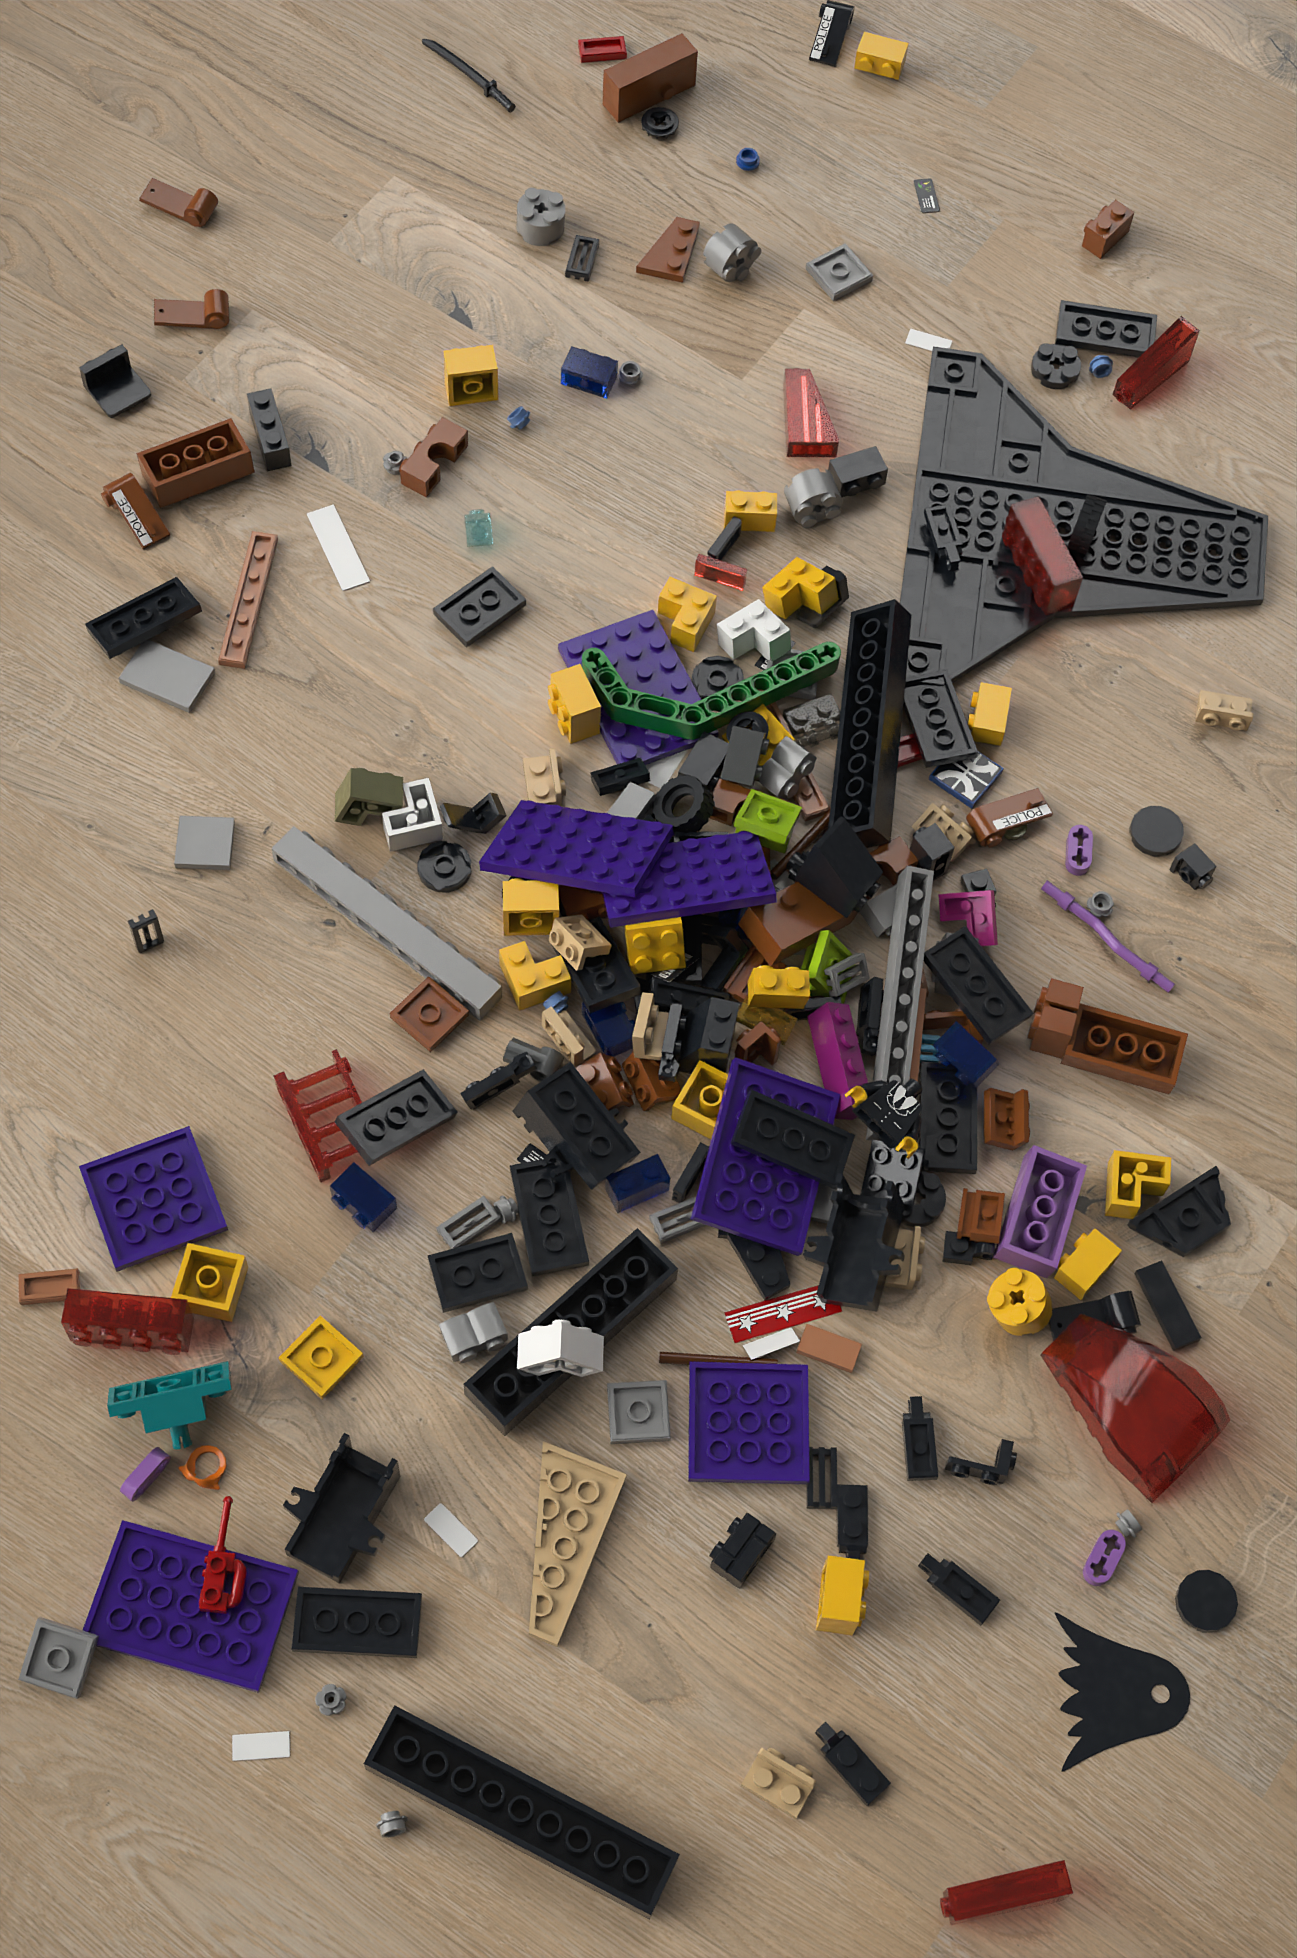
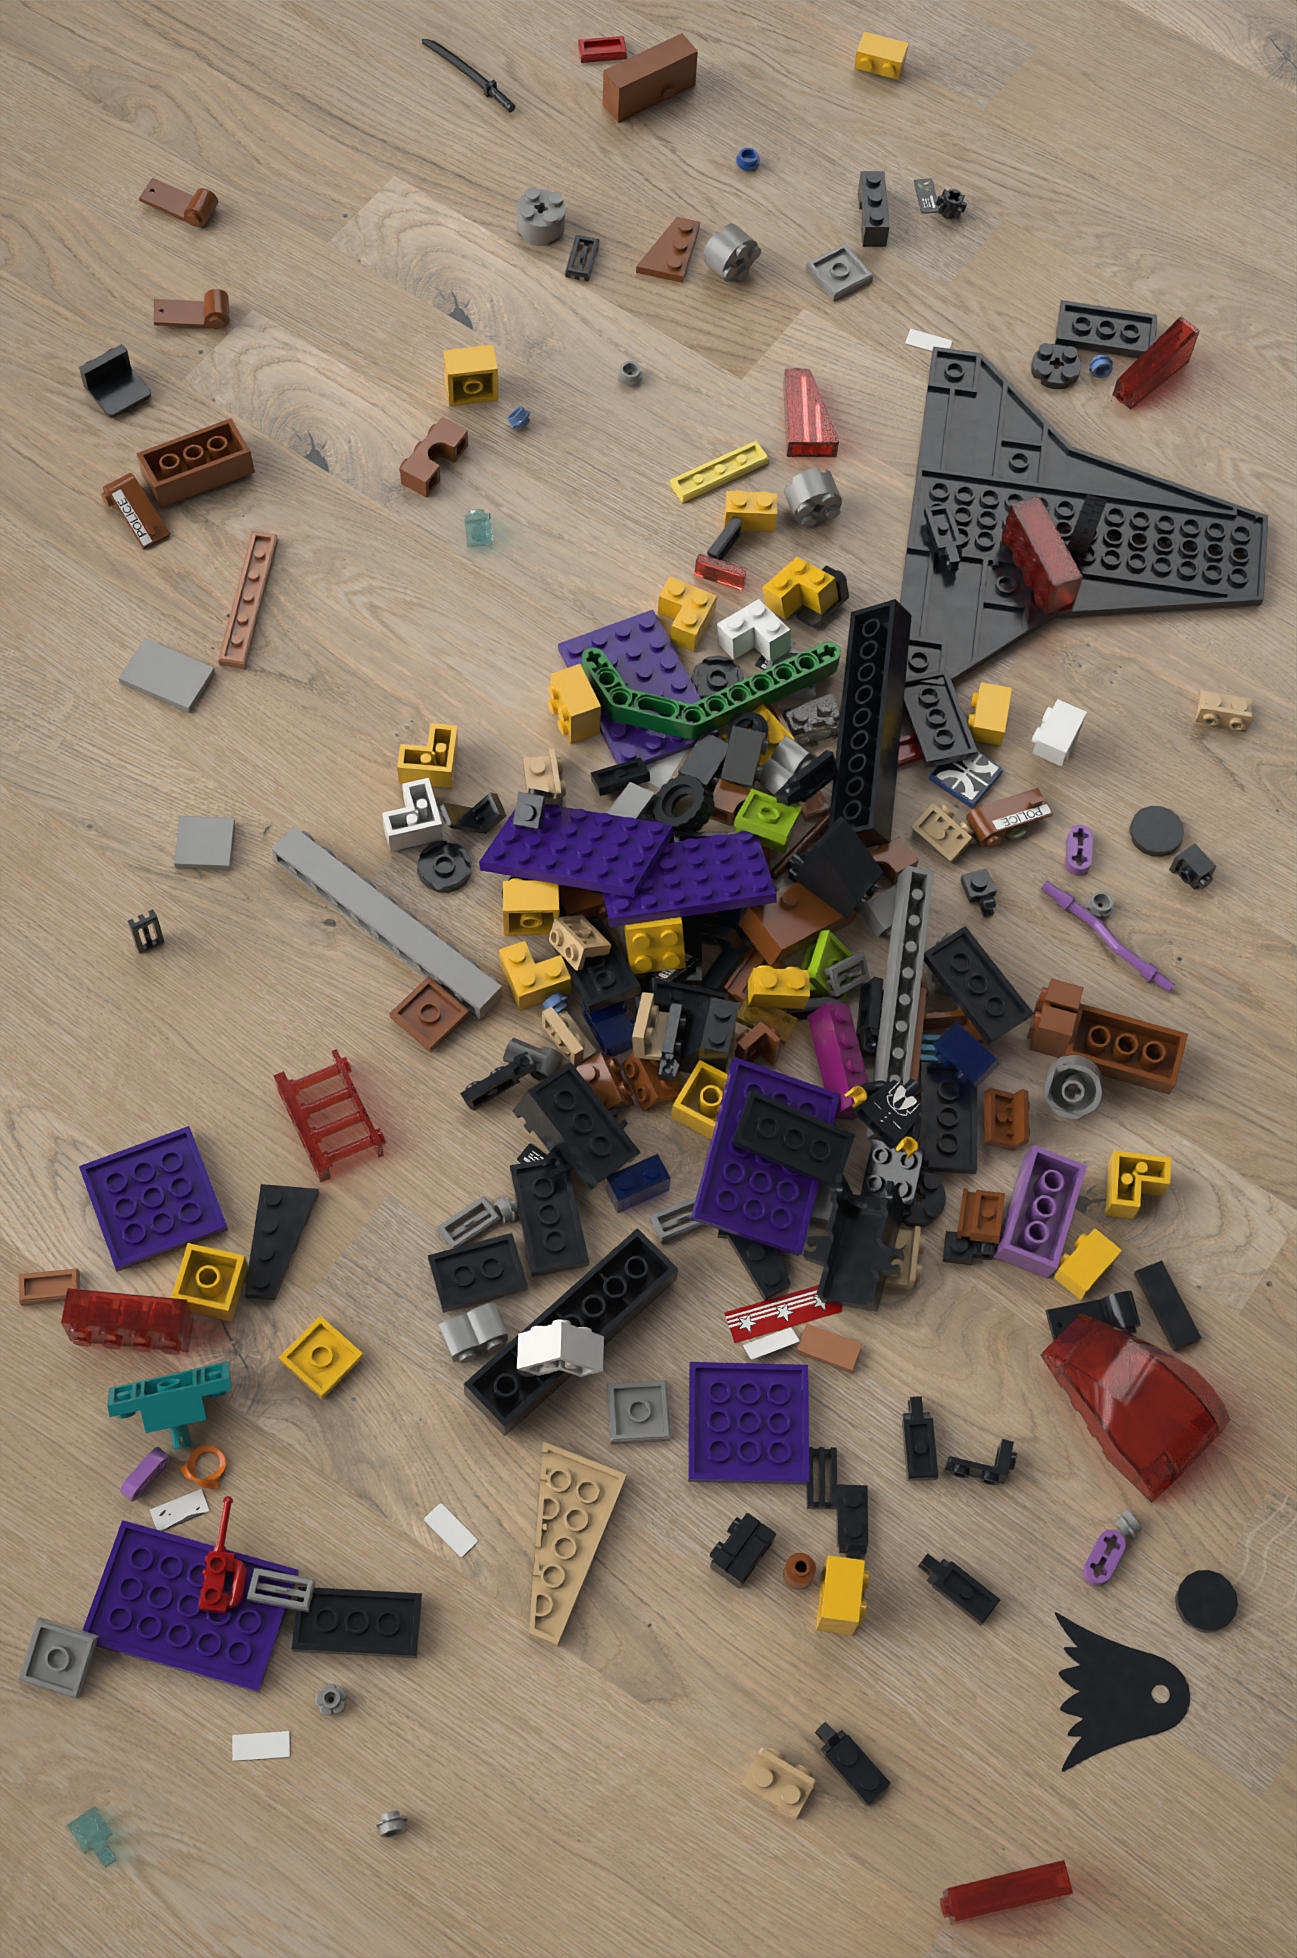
(91, 1834): none -> clear light blue plate
(143, 617): black plate -> none
(179, 1510): none -> white sticker
(269, 429): brick -> none
(277, 1230): none -> black wing
(279, 1602): none -> light grey tile
(338, 547): white sticker -> none
(341, 1511): black piece -> none
(362, 1197): clear blue brick -> none
(367, 793): olive brick -> none
(389, 464): light grey plate -> none
(396, 1117): black plate -> none
(430, 761): none -> yellow brick
(479, 606): black plate -> none
(521, 1812): black brick -> none
(531, 807): none -> bracket
(589, 372): clear blue brick -> none
(660, 115): black gear -> none
(686, 1358): reddish brown bar -> none
(690, 1173): black tile -> none
(719, 471): none -> light yellow tile
(796, 1579): none -> dark orange brick
(809, 780): none -> black hinge
(834, 23): black door -> none
(858, 471): brick -> none
(874, 207): none -> arch
(932, 850): black brick -> none
(951, 203): none -> black gear
(976, 909): dark pink plate -> none
(1015, 1317): yellow brick -> none
(1058, 732): none -> white brick
(1069, 1071): none -> light grey brick
(1107, 228): dark orange brick -> none
(1186, 1216): black wing -> none

